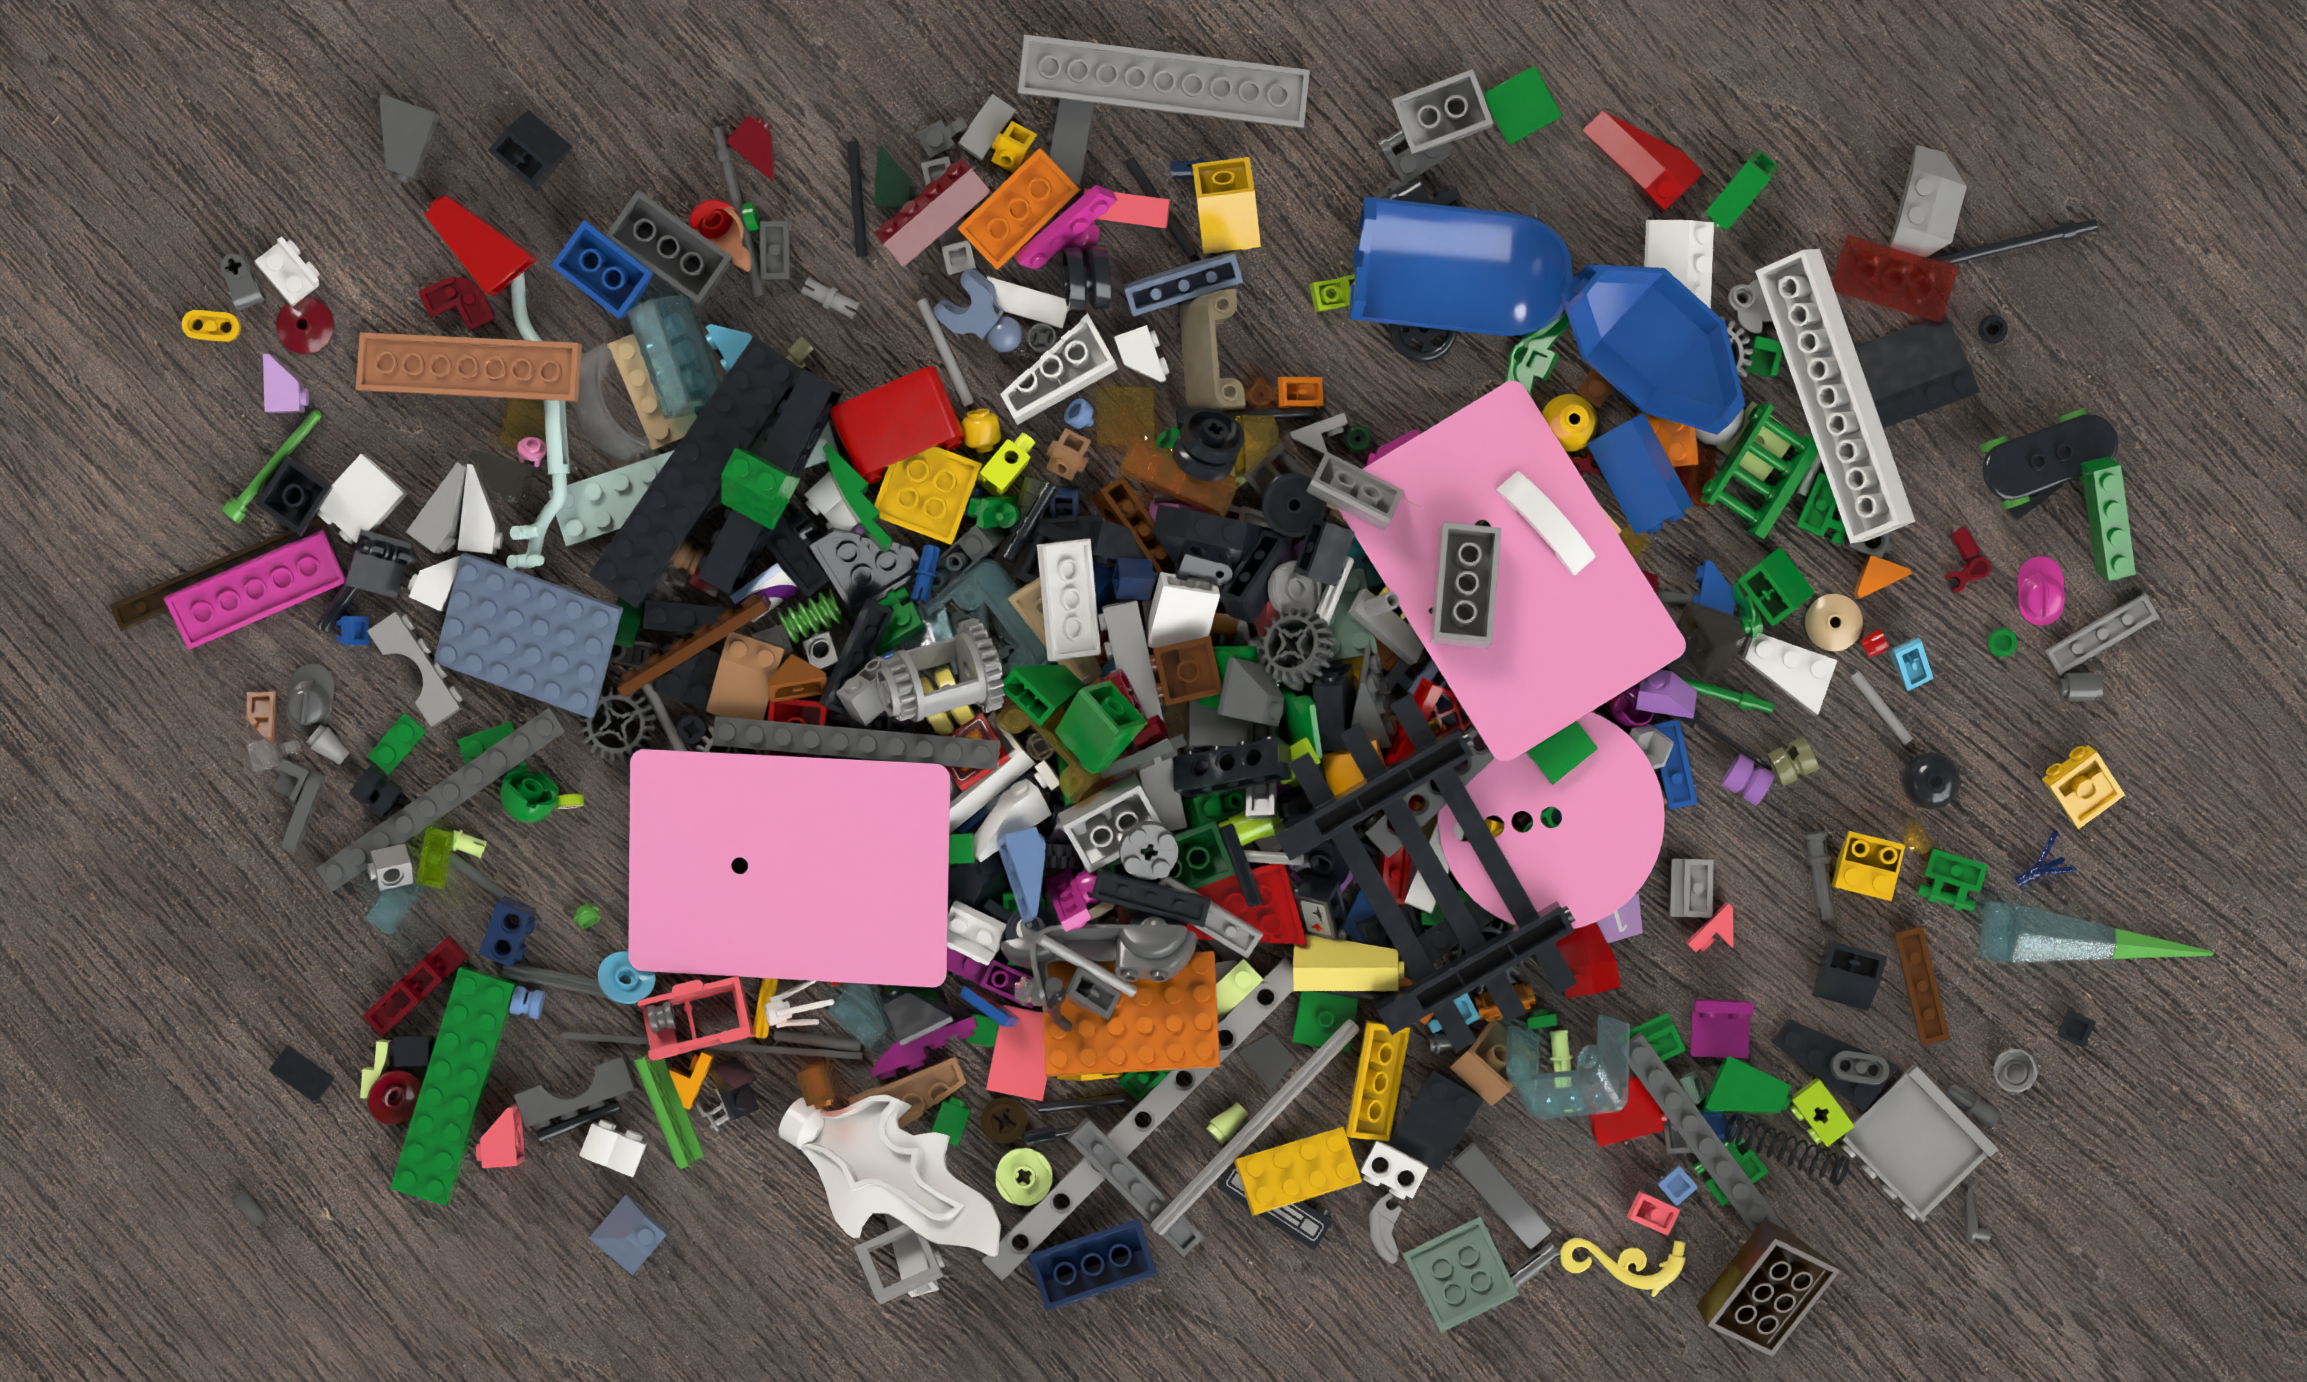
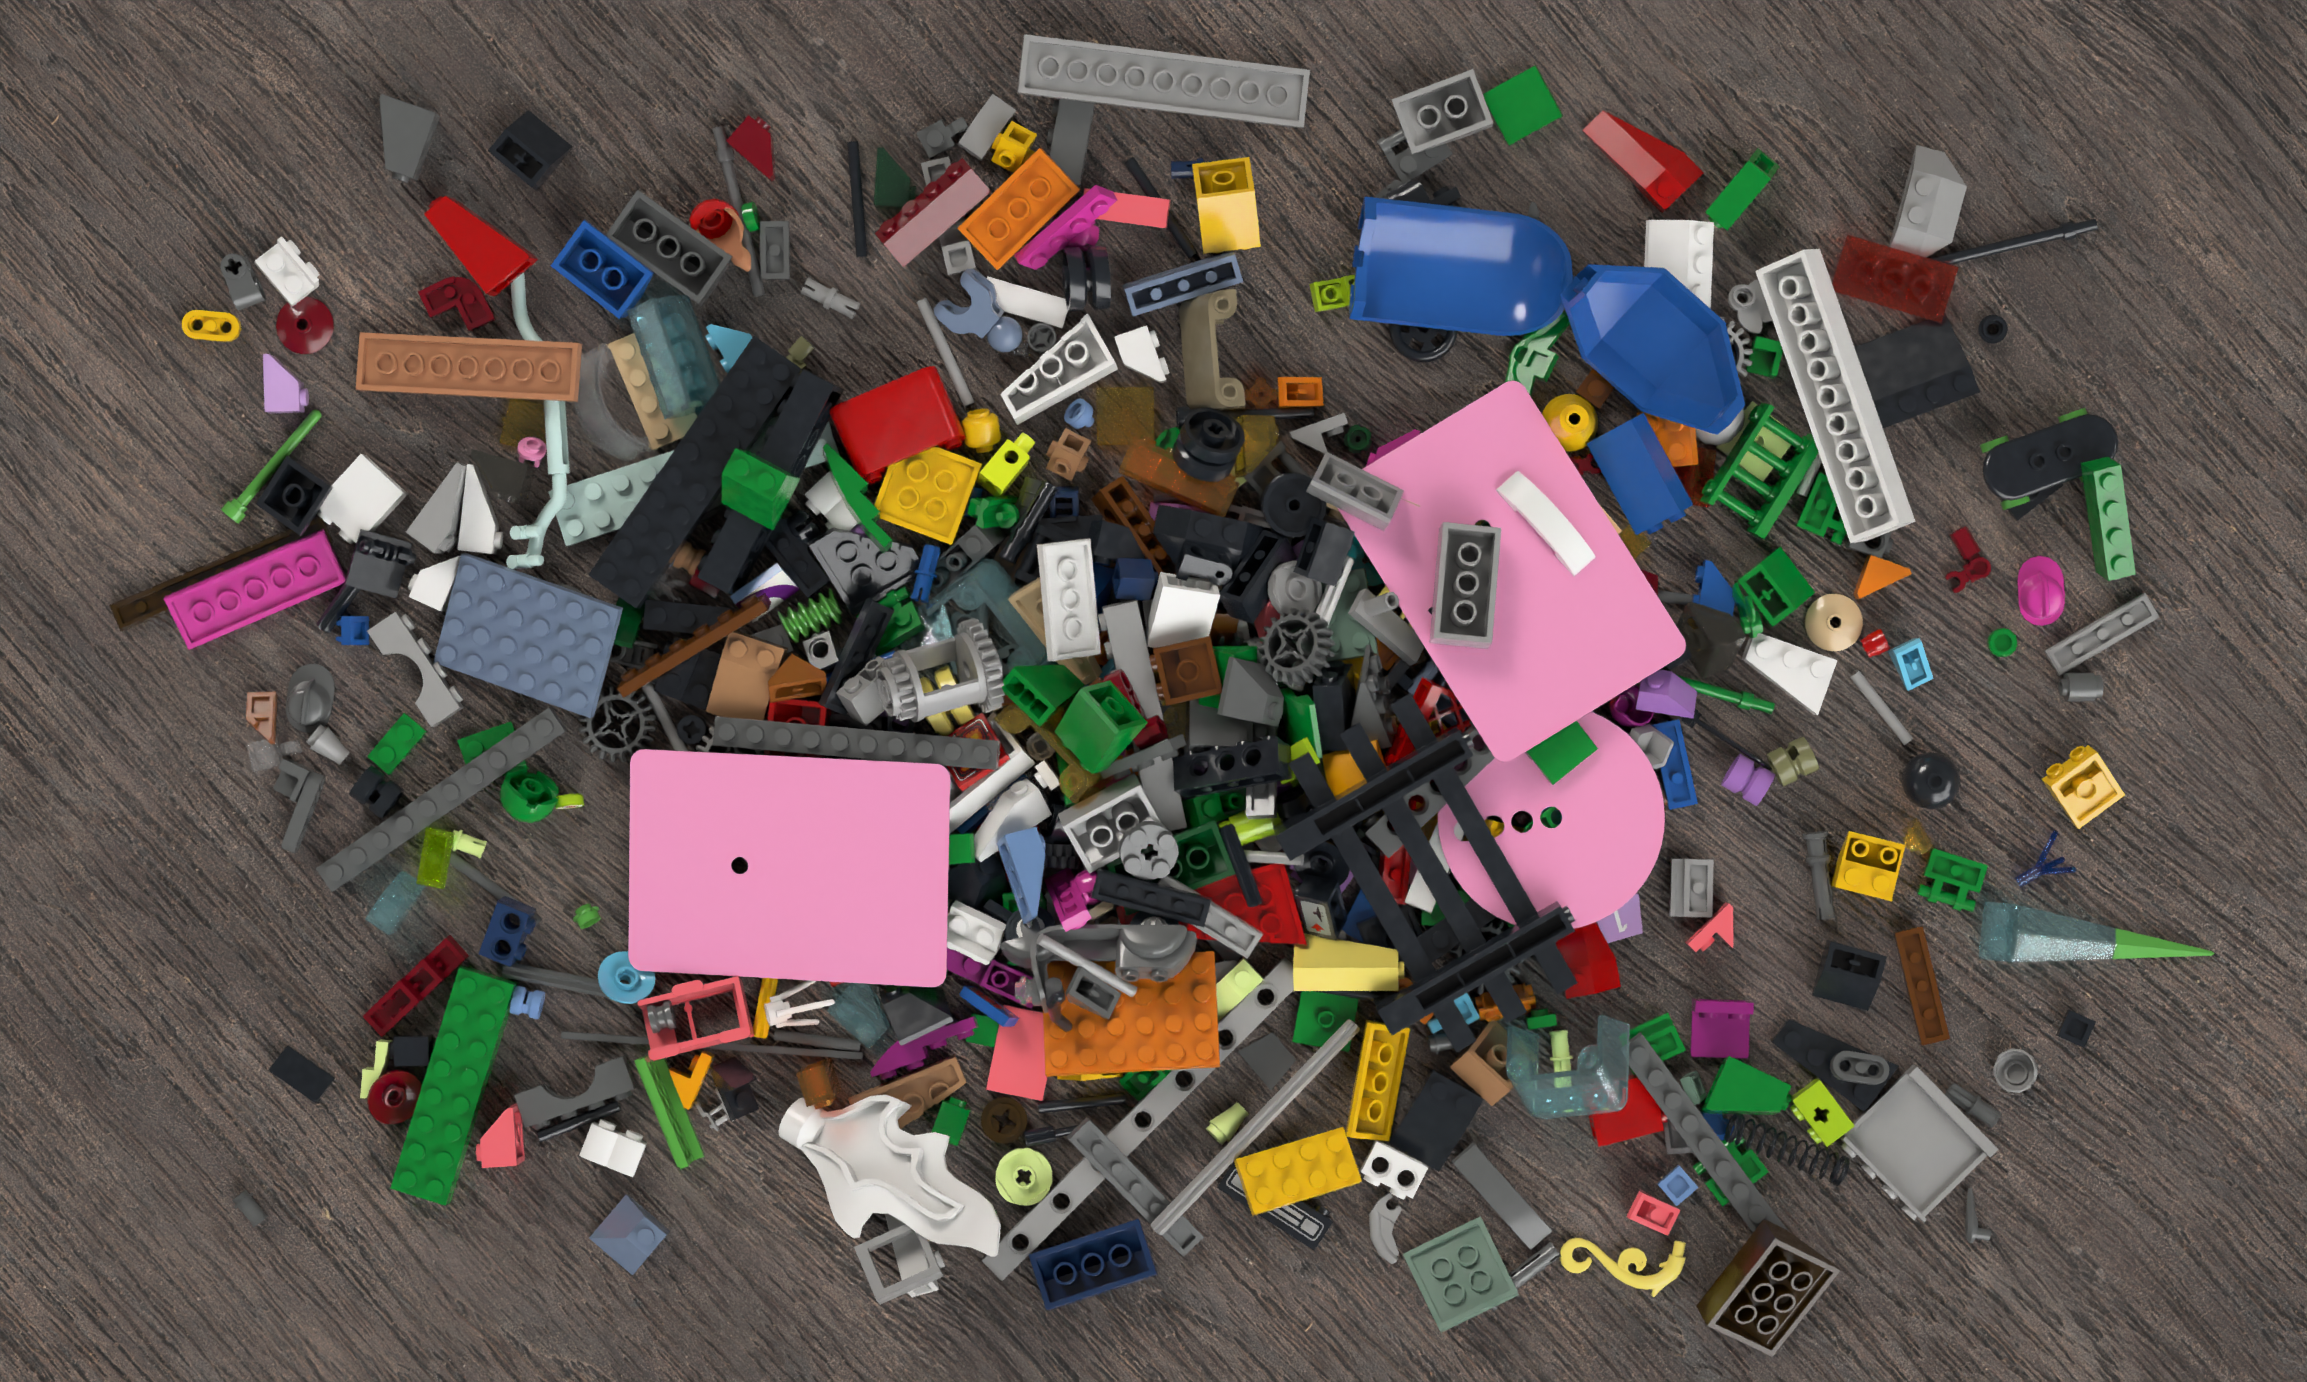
(390, 867): light grey brick -> none

